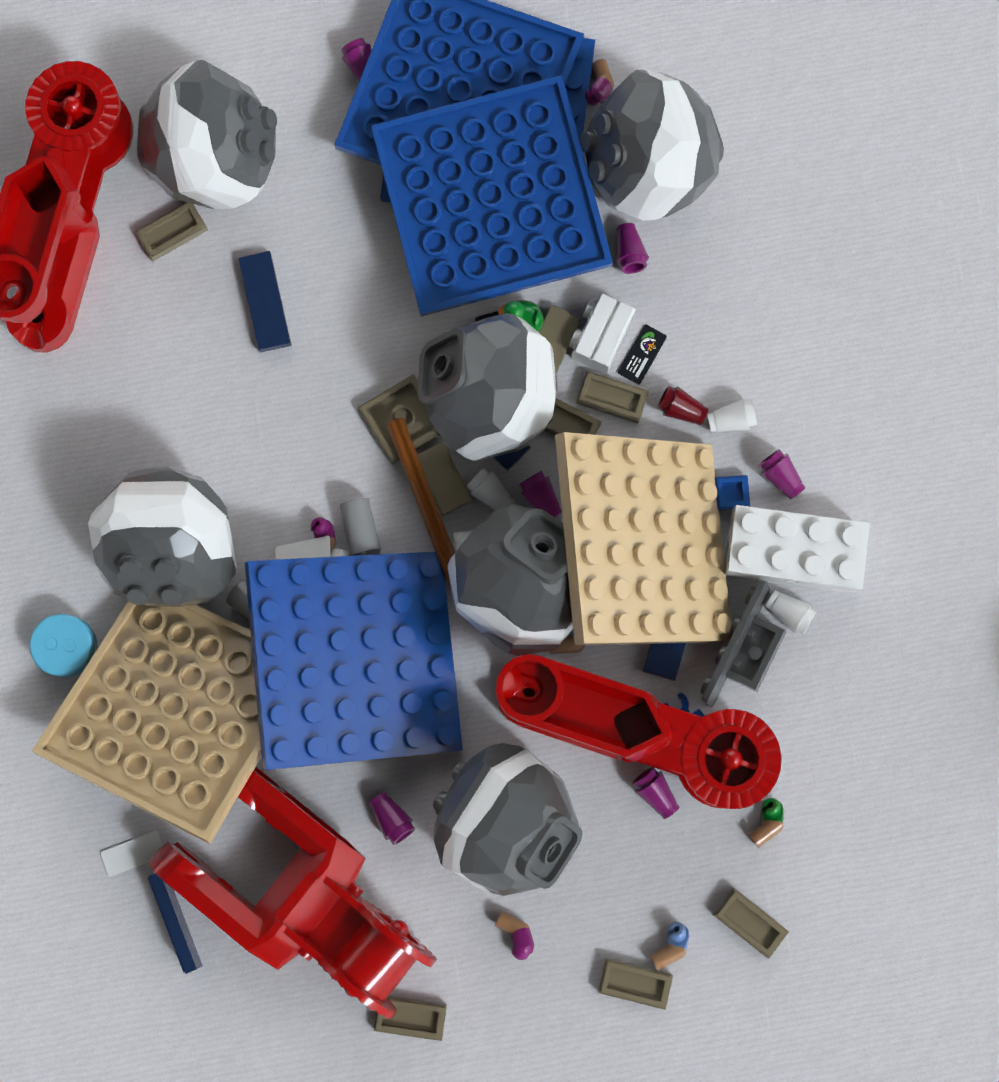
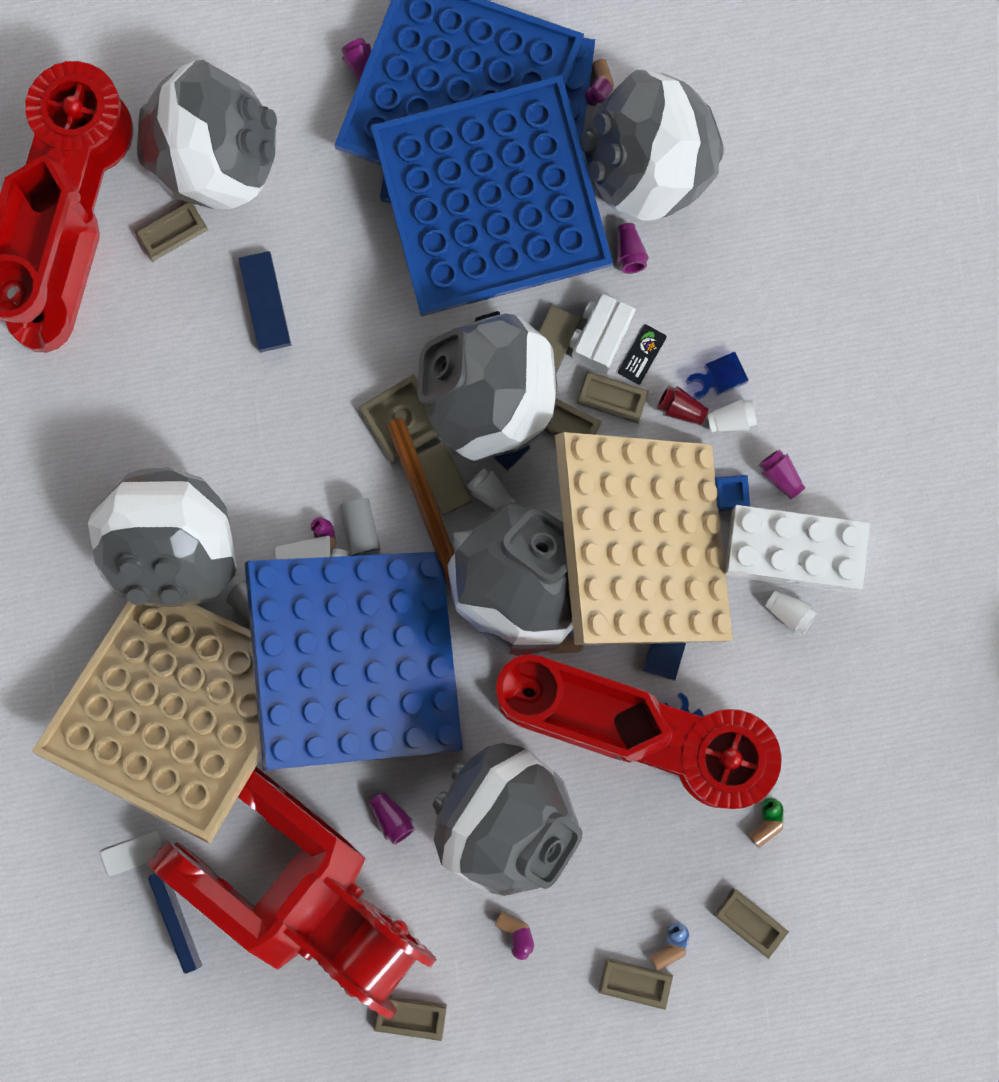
(63, 645): medium azure head -> none
(526, 310): green animal -> none
(540, 493): magenta cone -> none
(656, 792): magenta cone -> none
(722, 375): none -> clear blue plate
(748, 651): dark grey bracket -> none

